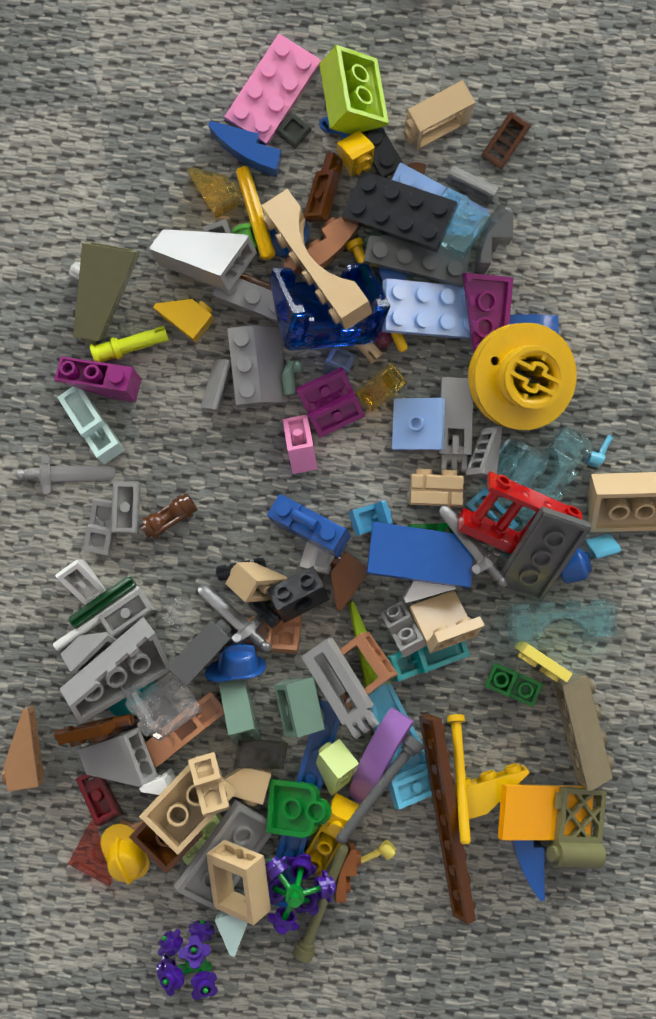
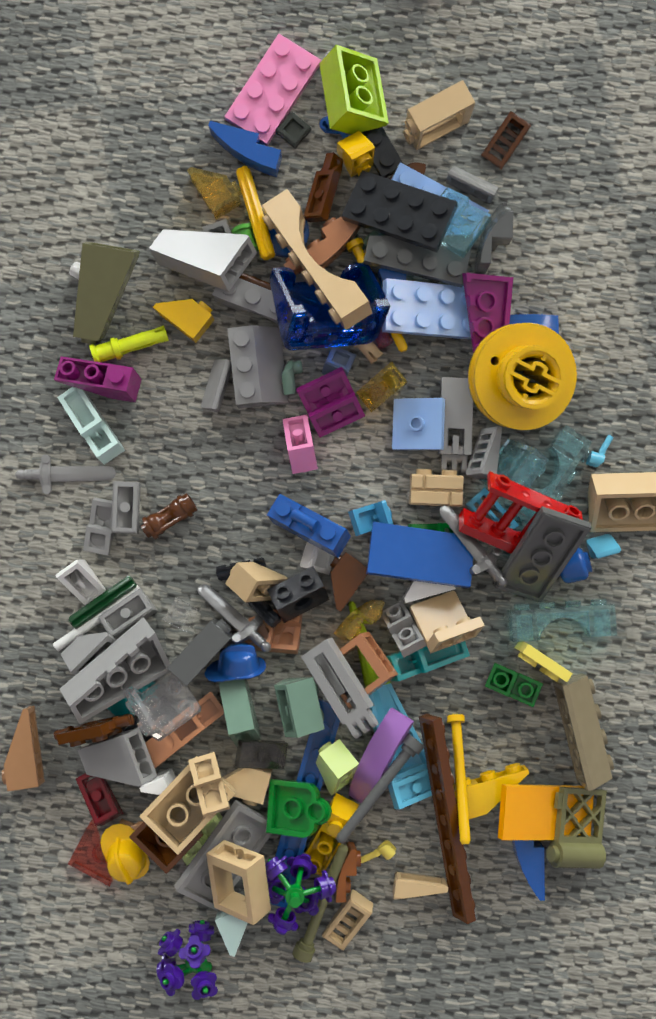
(357, 906): none -> tan slope
(366, 614): none -> clear yellow slope
(414, 885): none -> tan slope

